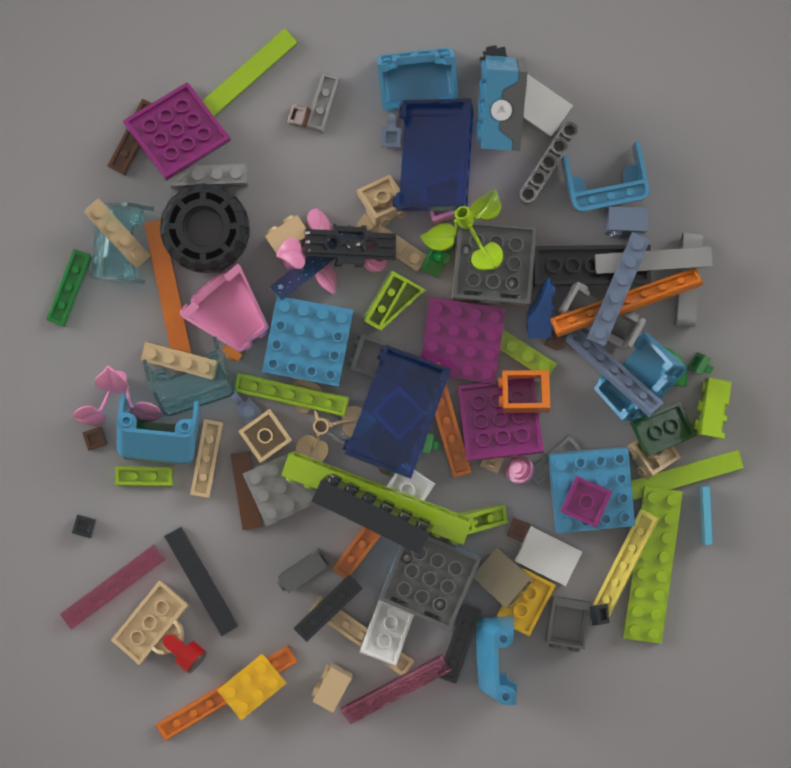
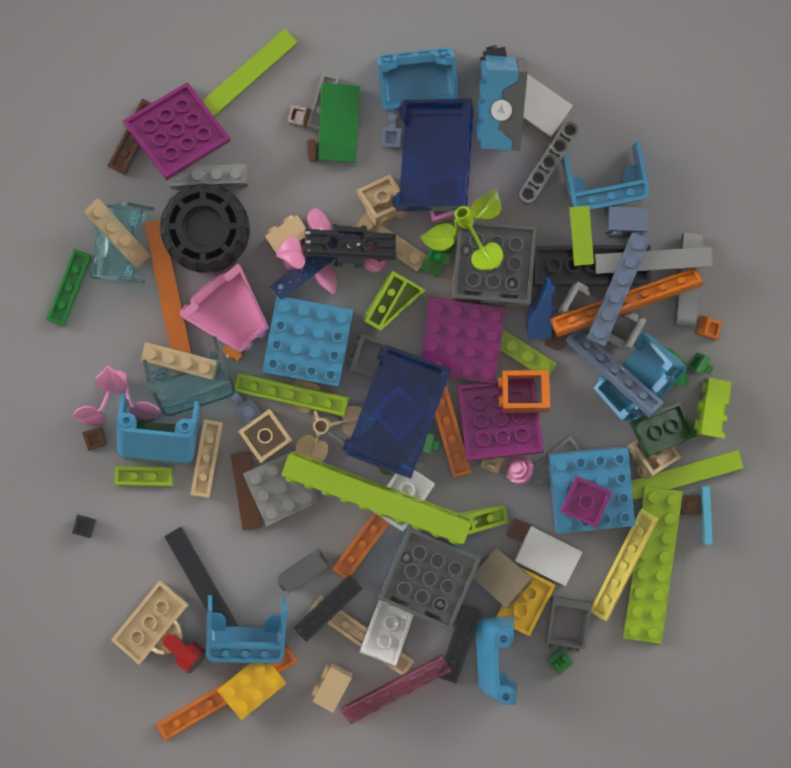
(112, 587): clear pink plate -> none
(246, 643): none -> dark azure windscreen
(311, 144): none -> reddish brown tile
(338, 123): none -> green tile
(372, 512): black brick -> none
(560, 661): none -> green tile
(581, 235): none -> lime tile
(599, 614): black plate -> none
(691, 505): none -> reddish brown plate
(708, 327): none -> orange slope

